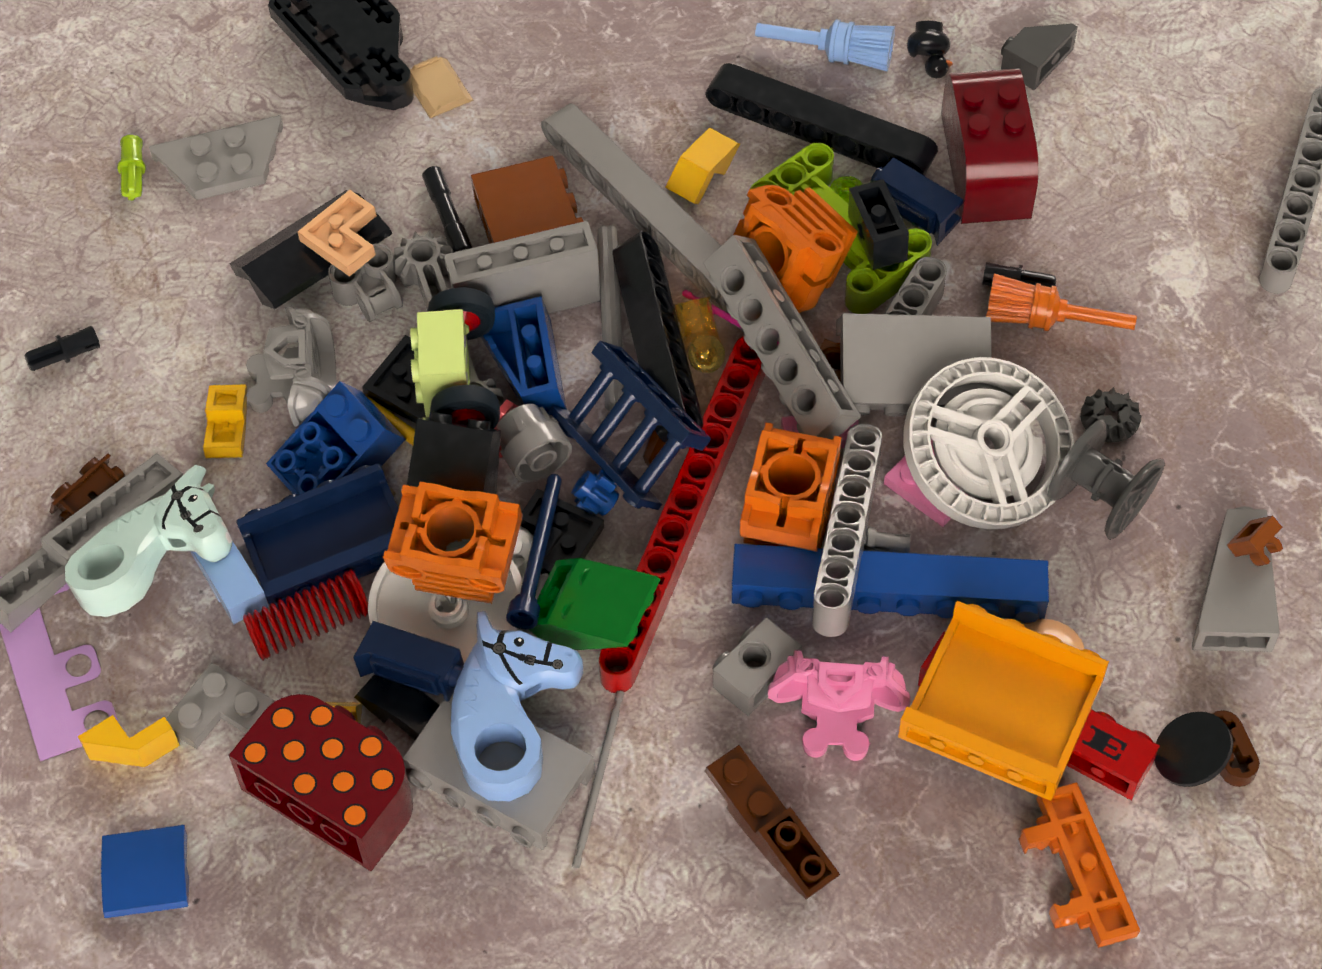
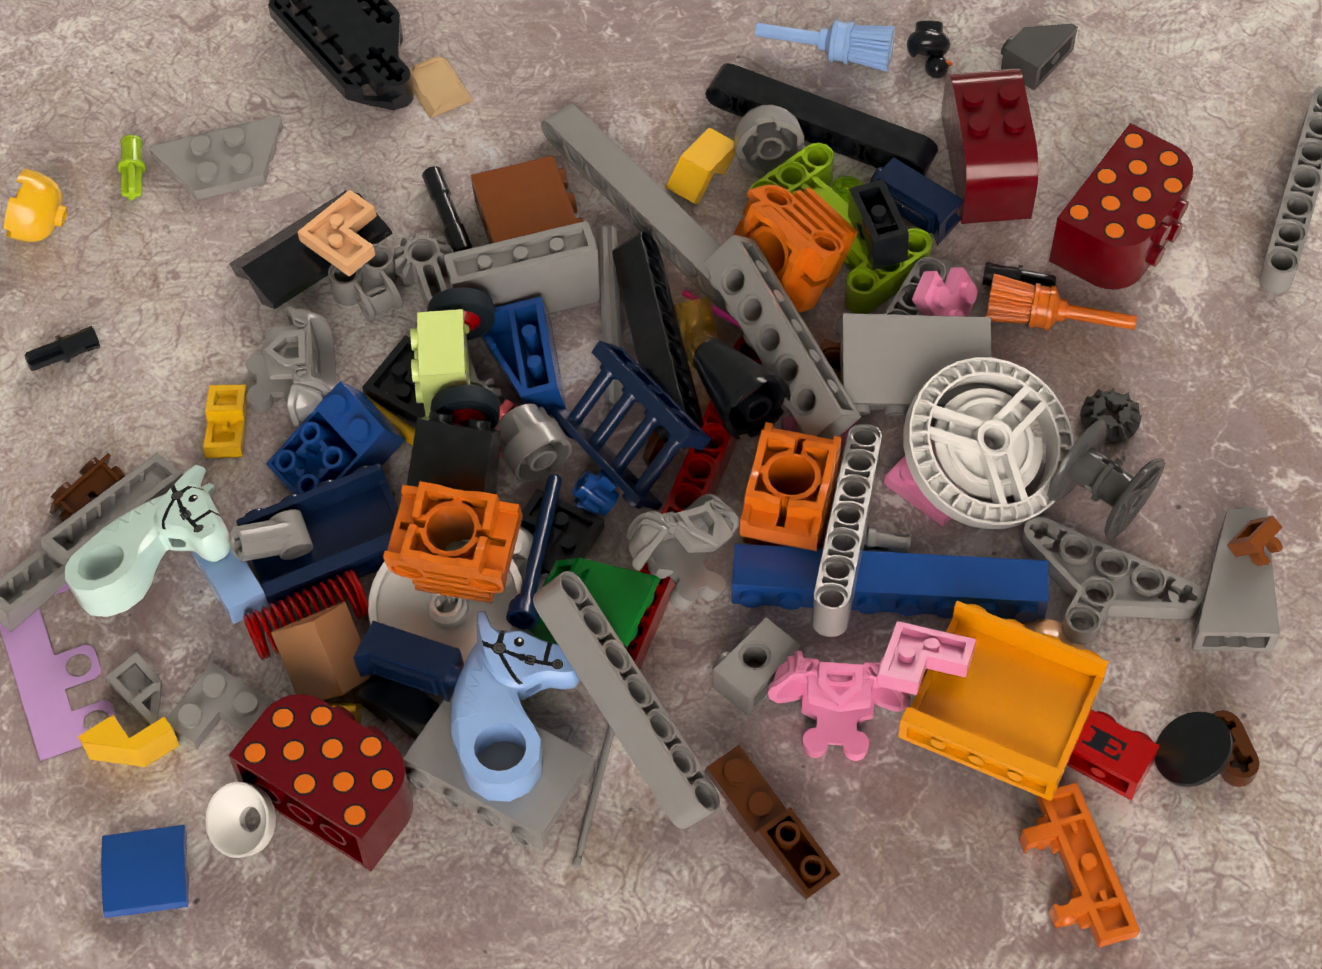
(35, 208): none -> yellow cylinder
(137, 687): none -> light grey slope
(227, 819): none -> white piece
(281, 535): none -> light grey piece
(321, 653): none -> medium nougat slope
(626, 700): none -> light grey beam
(679, 543): none -> light grey piece
(740, 388): none -> black cone
(767, 138): none -> light grey cylinder
(918, 648): none -> bright pink plate
(948, 298): none -> bright pink plate
(1122, 591): none -> light grey beam
(1124, 211): none -> dark red brick

